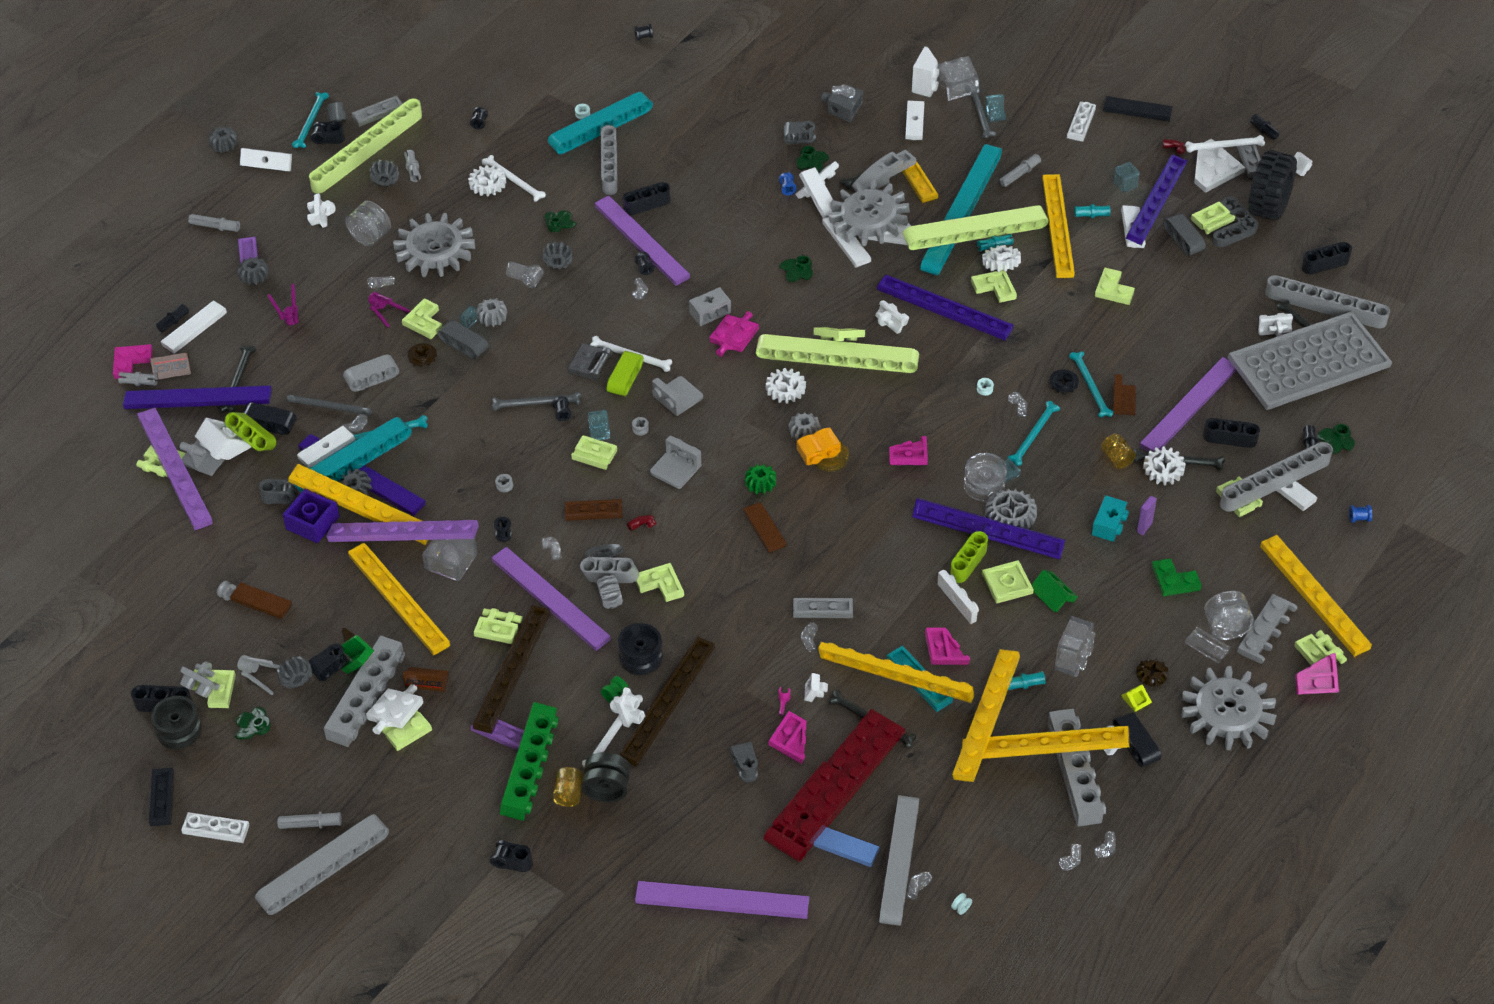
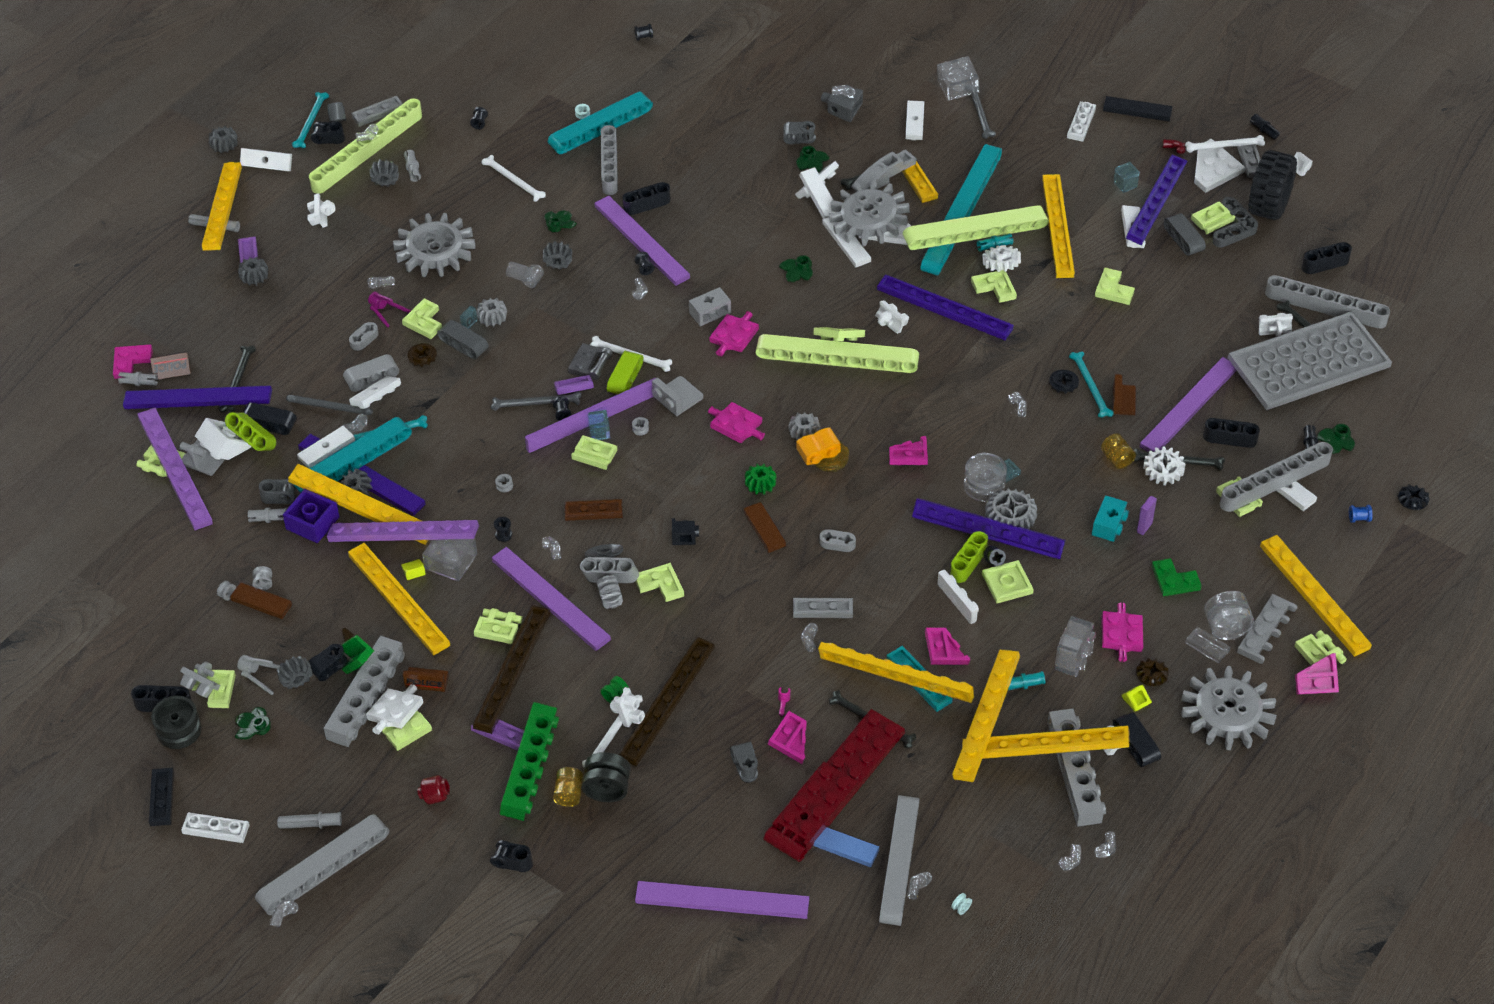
(172, 318): black axle -> none
(193, 327): white tile -> none
(221, 206): none -> yellow plate
(262, 578): none -> light grey wheel
(266, 515): none -> light grey pin
(281, 910): none -> clear arm
(290, 313): magenta plant -> none
(363, 336): none -> light grey beam
(368, 134): none -> clear arm
(368, 223): clear wheel -> none
(375, 392): none -> white tile
(413, 569): none -> neon yellow slope
(434, 789): none -> dark red head
(487, 180): white gear -> none
(573, 384): none -> medium lavender tile
(580, 420): none -> medium lavender tile
(640, 520): dark red arm -> none
(640, 648): black wheel -> none
(677, 463): light grey bracket -> none
(684, 532): none -> black brick
(736, 422): none -> dark pink plate
(785, 385): white gear -> none
(787, 183): blue bush -> none
(814, 688): white tile -> none
(837, 540): none -> light grey beam
(925, 74): white slope -> none
(985, 382): light aqua bush -> none
(995, 107): clear light blue panel -> none
(999, 557): none -> black bush
(1025, 167): light grey axle -> none
(1050, 408): teal piece -> none
(1052, 590): green panel -> none
(1092, 211): teal pin -> none
(1122, 631): none -> dark pink plate
(1414, 503): none -> black gear

